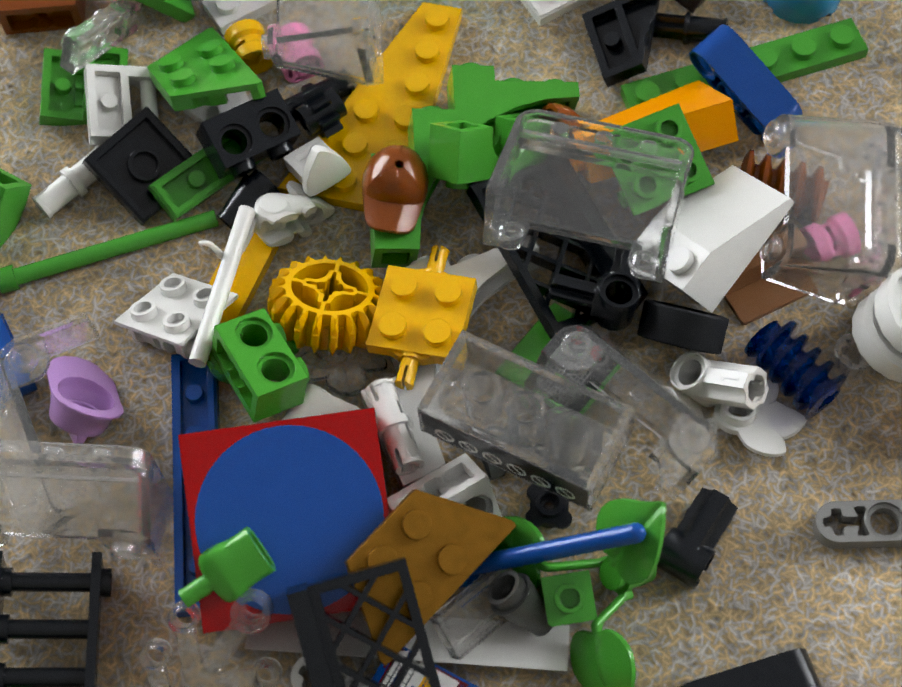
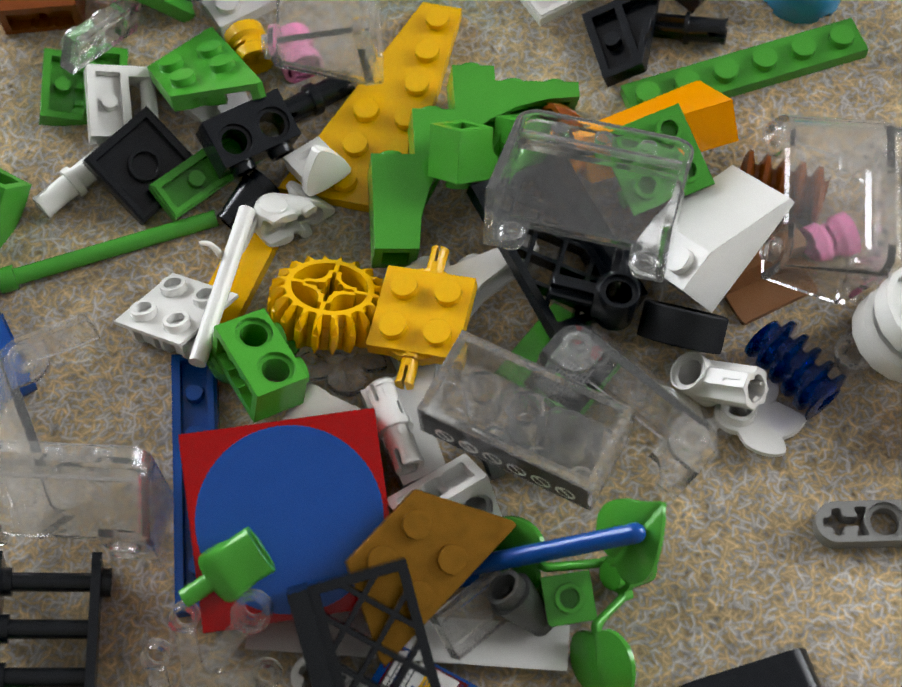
(81, 398): lavender piece -> none
(320, 111): black gear -> none
(394, 194): dark orange cap -> none
(543, 517): black plate -> none
(692, 544): black piece -> none
(740, 75): blue beam -> none

